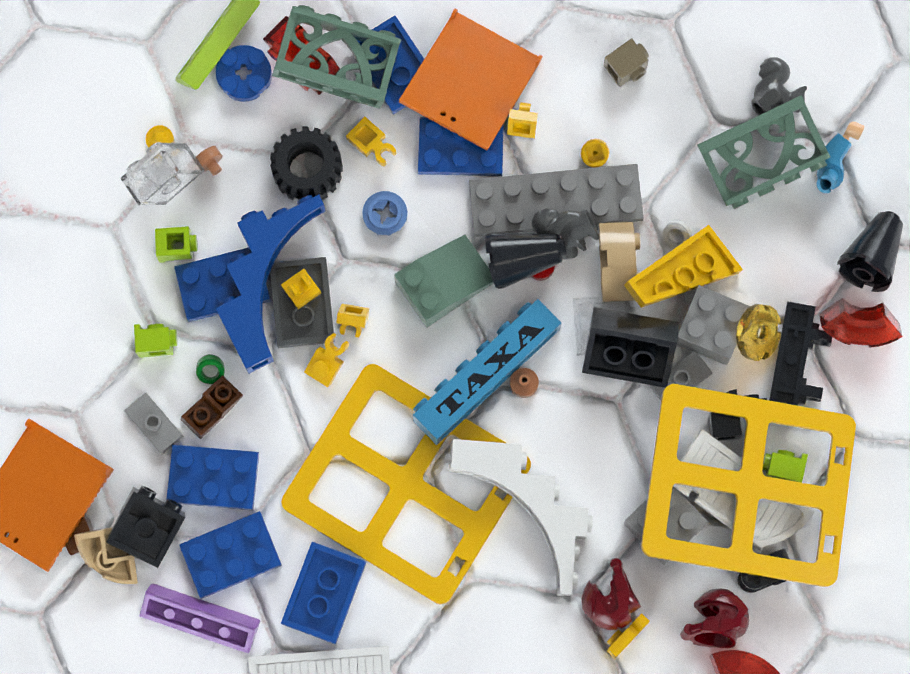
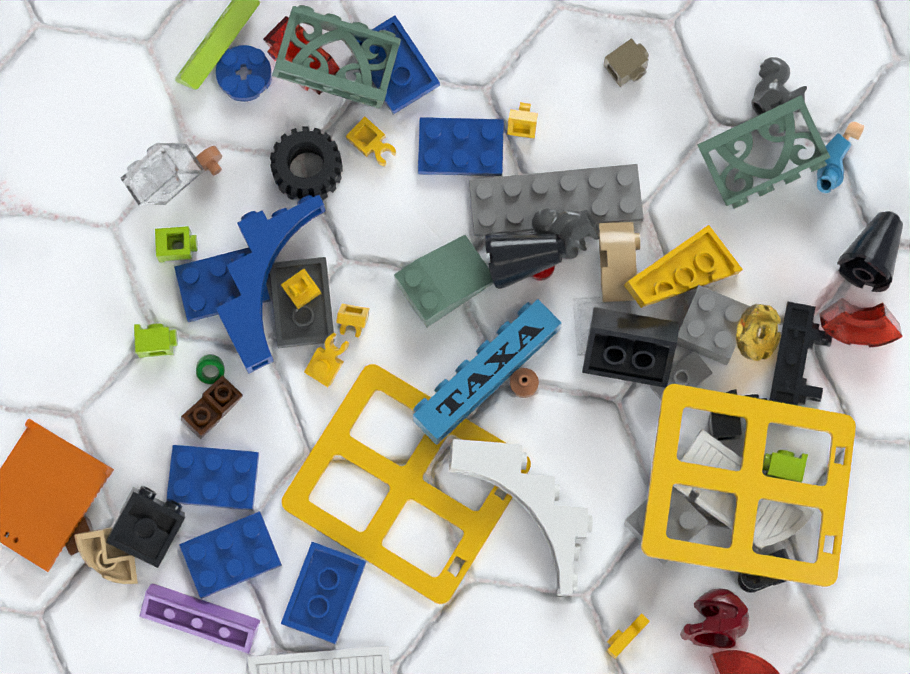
(153, 423): light grey plate -> none
(159, 134): yellow tile -> none
(378, 203): medium blue gear -> none
(470, 79): orange door -> none
(595, 152): yellow tile -> none
(614, 609): dark red helmet -> none
(676, 224): white piece -> none

